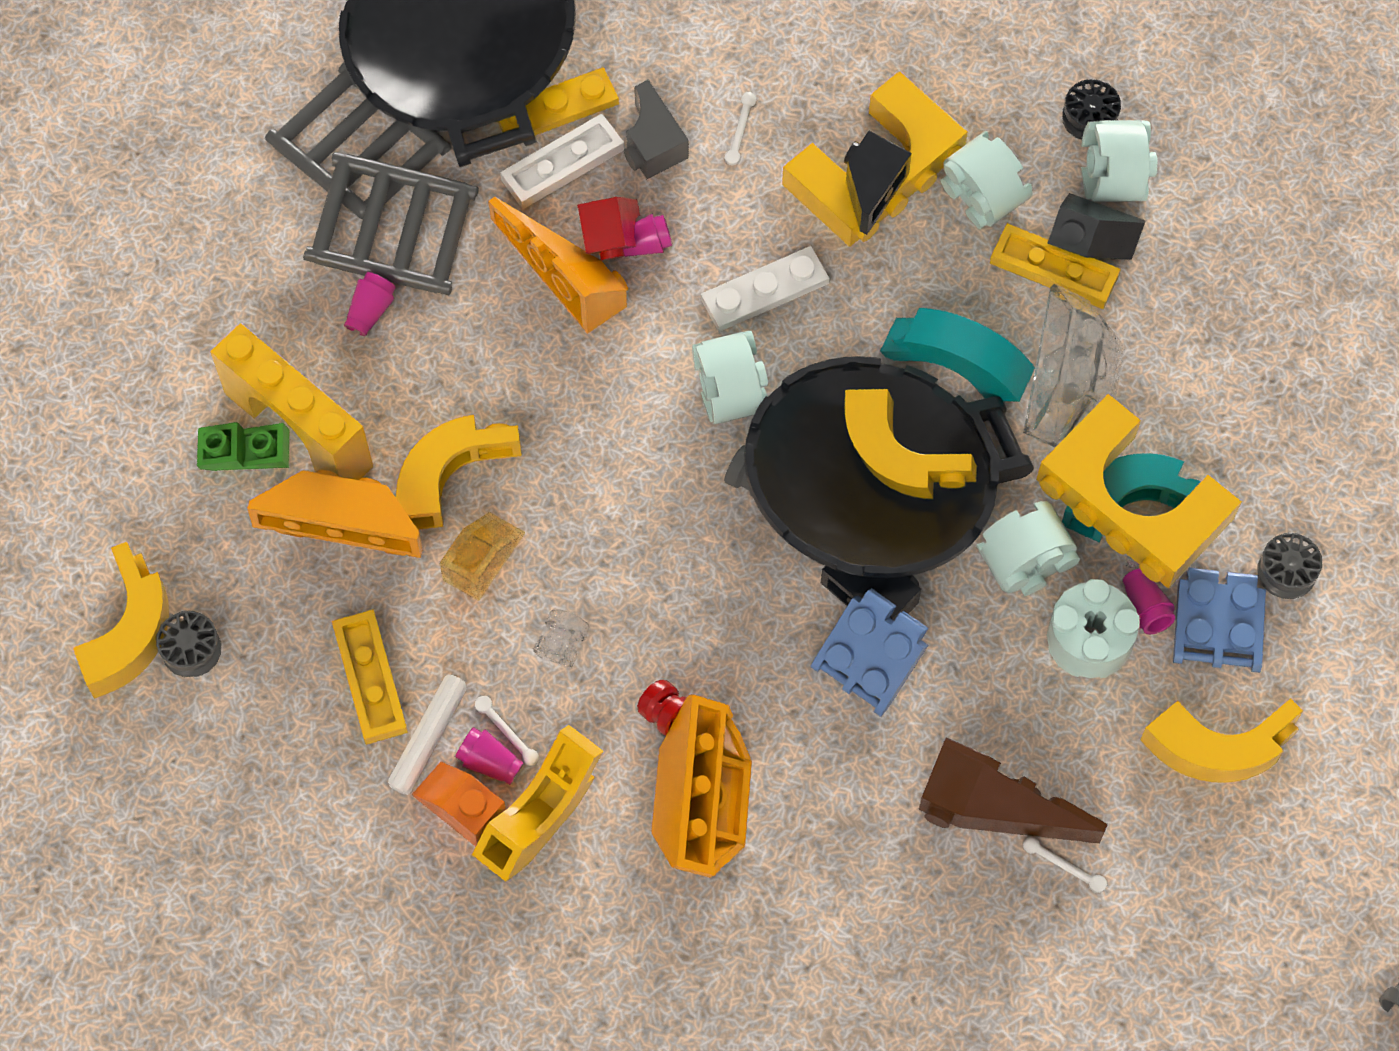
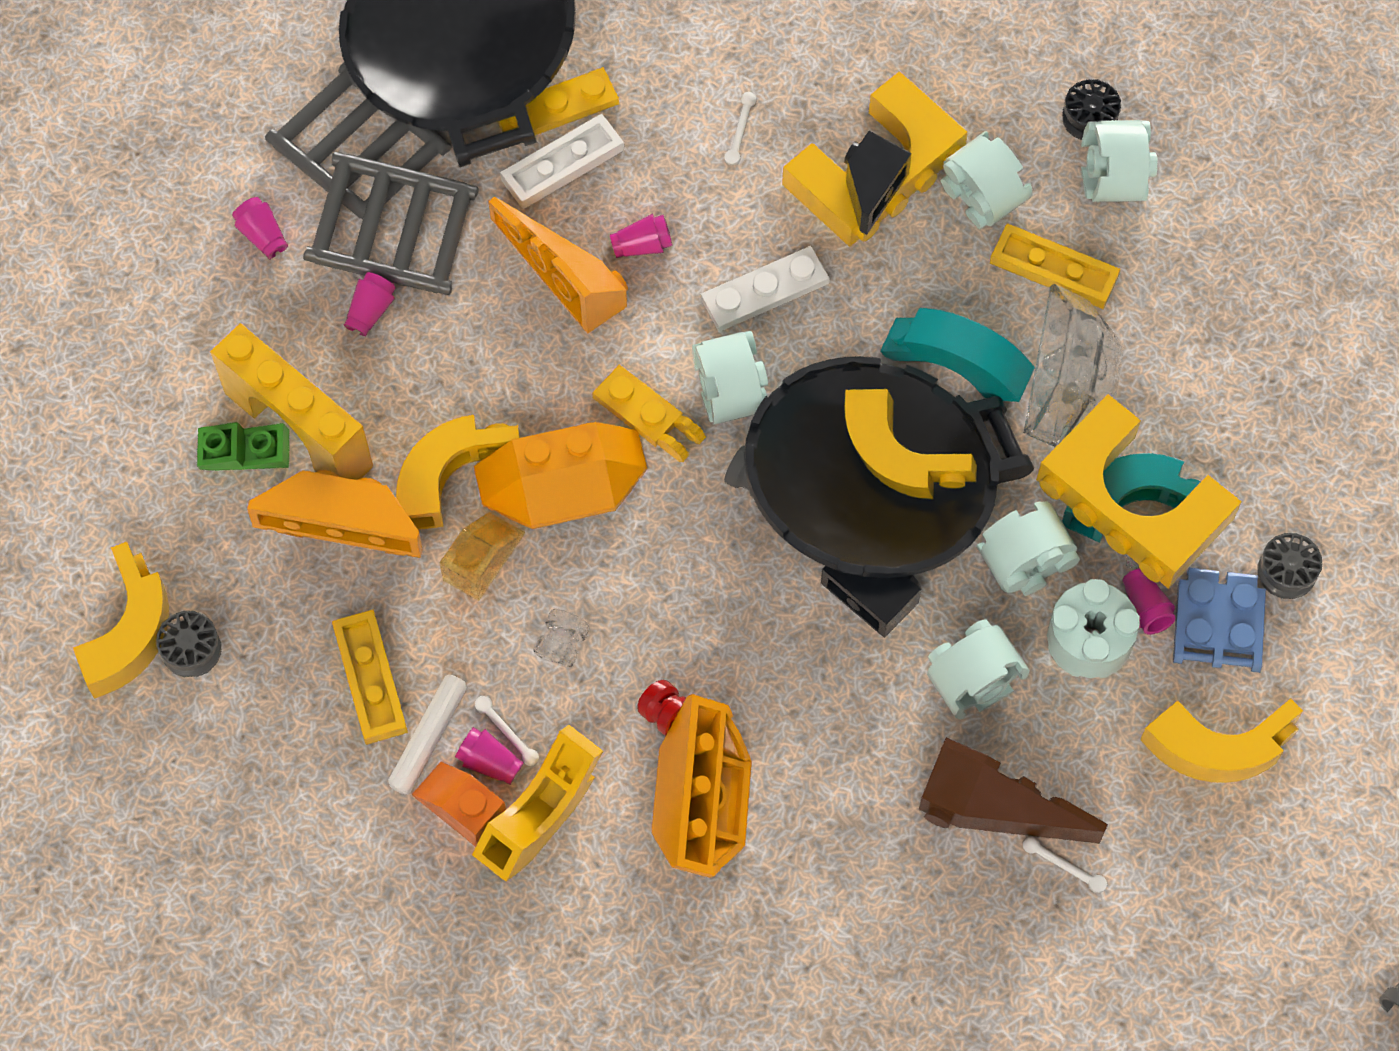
(259, 226): none -> dark pink cone
(562, 474): none -> light orange wedge
(609, 226): red arch -> none
(646, 412): none -> yellow hinge
(656, 138): dark grey arch -> none
(872, 650): medium blue plate -> none
(976, 669): none -> light aqua brick
(1095, 230): black slope -> none

